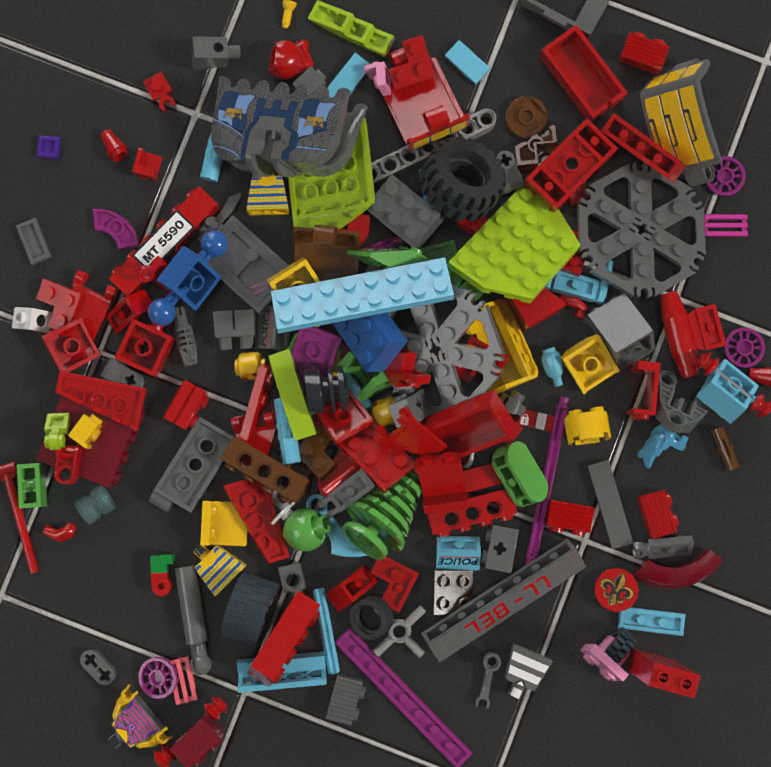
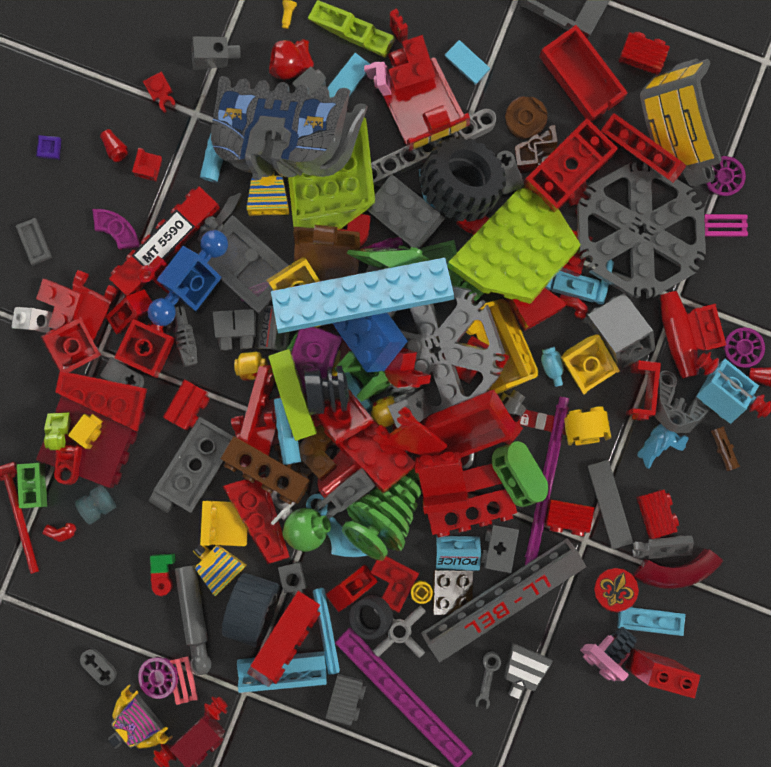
(396, 25): none -> red tile
(421, 592): none -> yellow wheel

